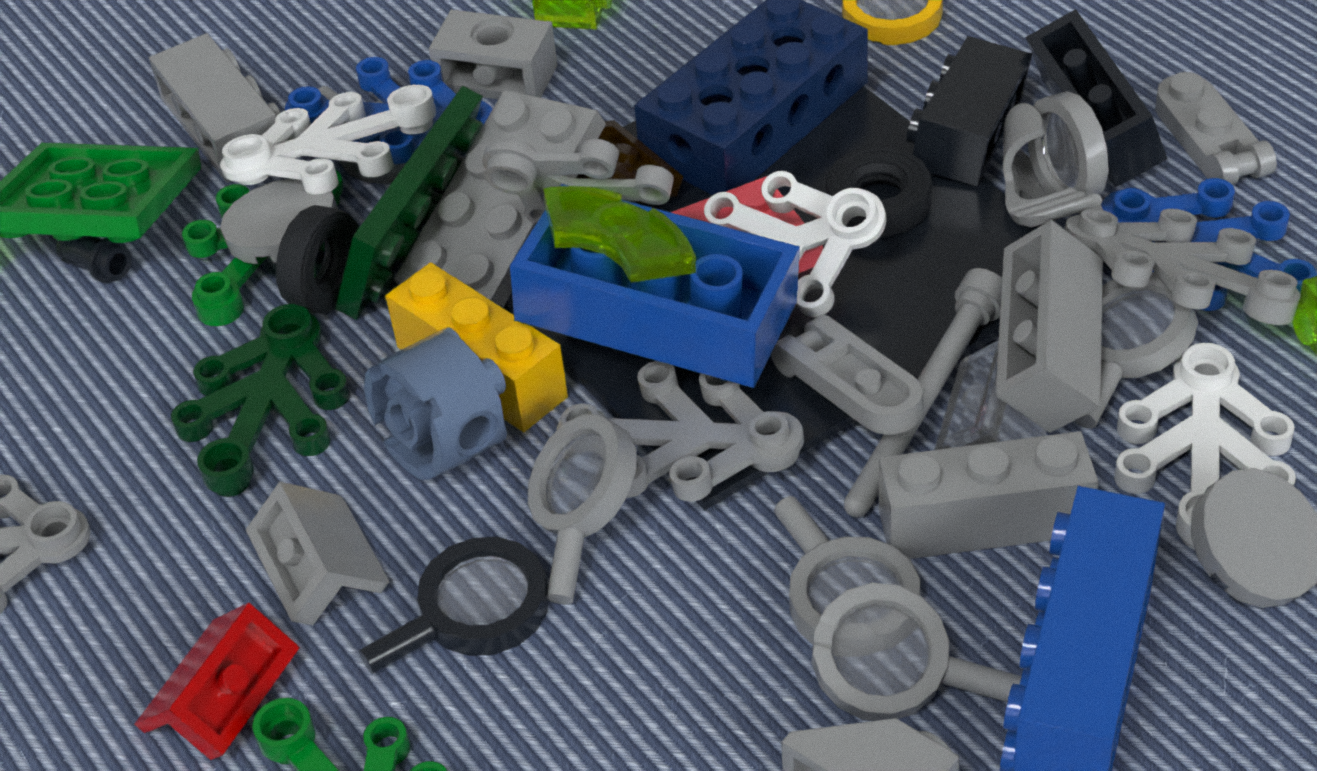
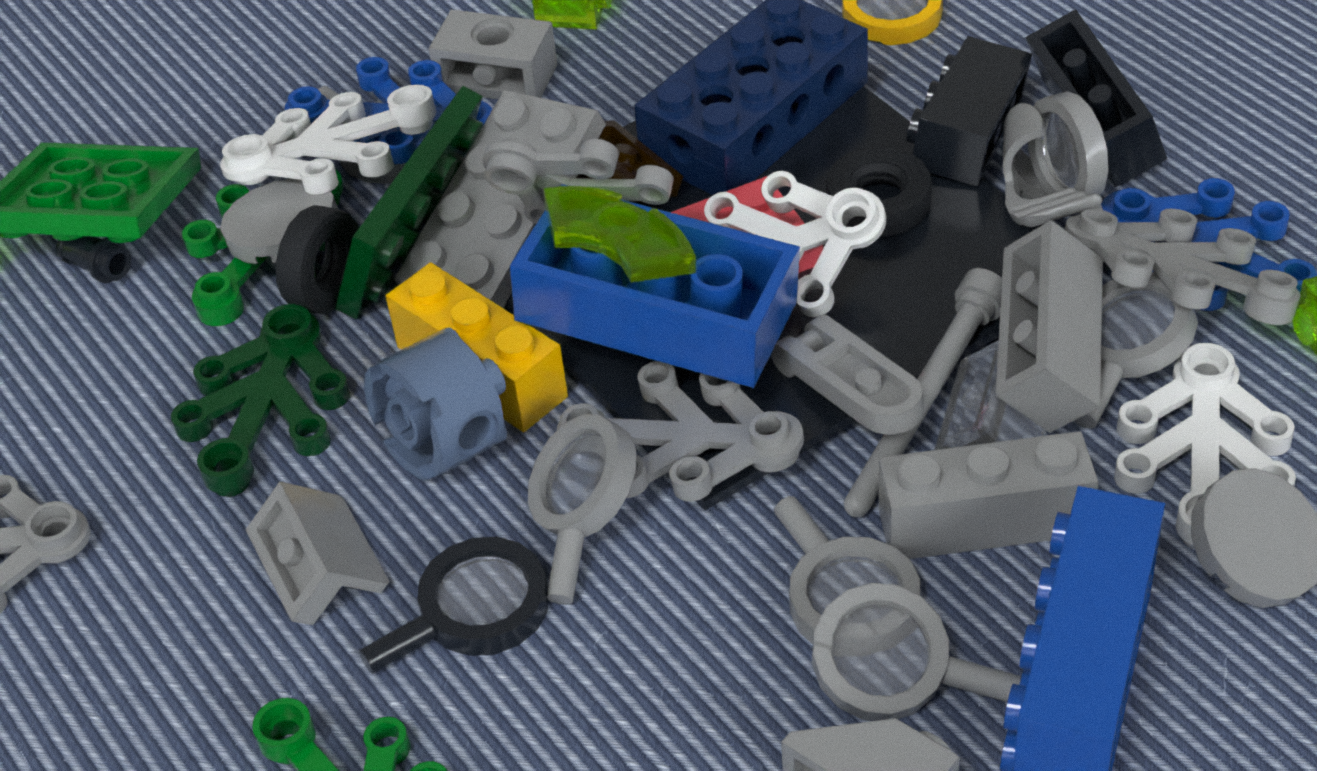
(210, 95): light grey brick -> none
(221, 680): red panel -> none
(1211, 130): light grey plate -> none

